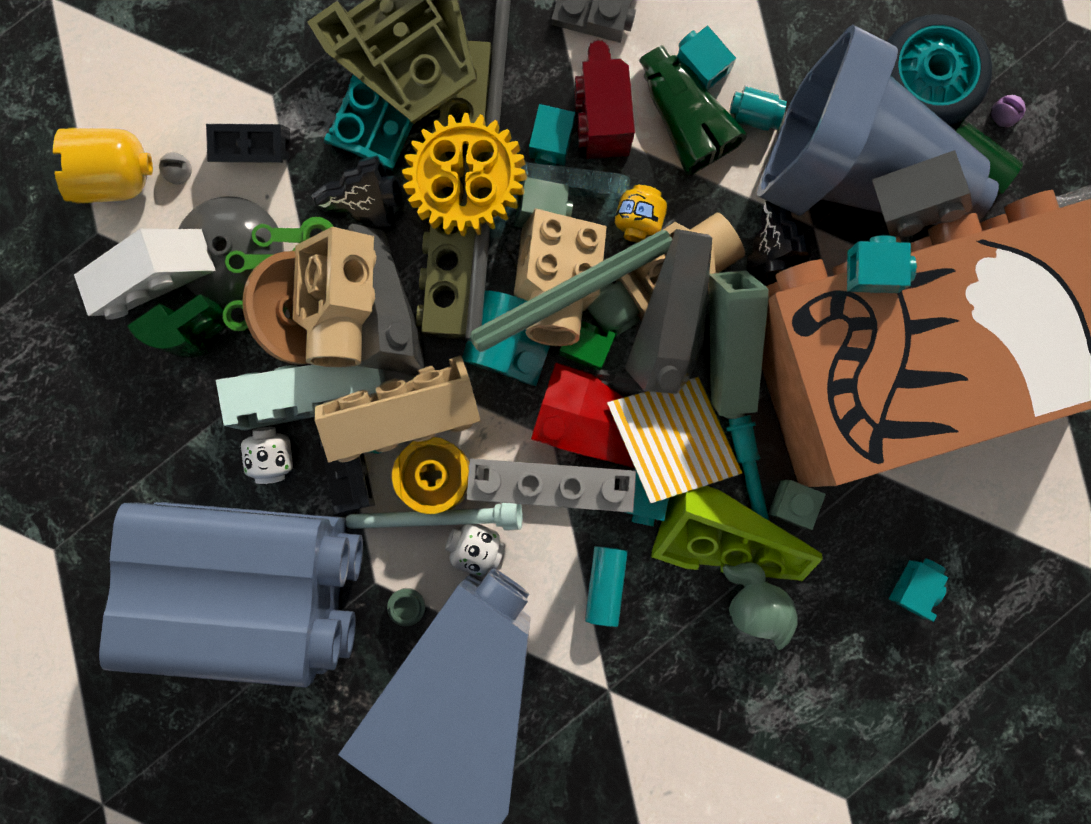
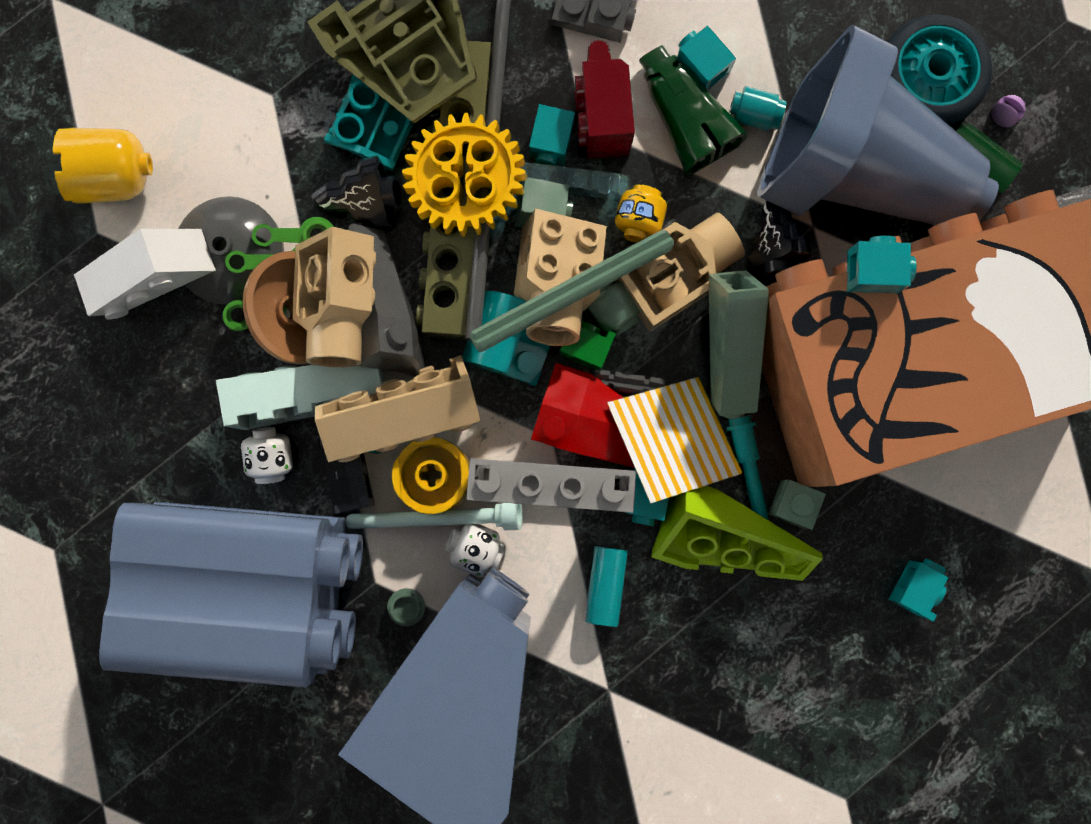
(175, 174): light grey hinge -> none
(180, 330): dark green brick -> none
(247, 143): black hinge -> none
(674, 318): dark grey wedge -> none
(760, 606): sand green hair -> none
(923, 195): dark grey brick -> none

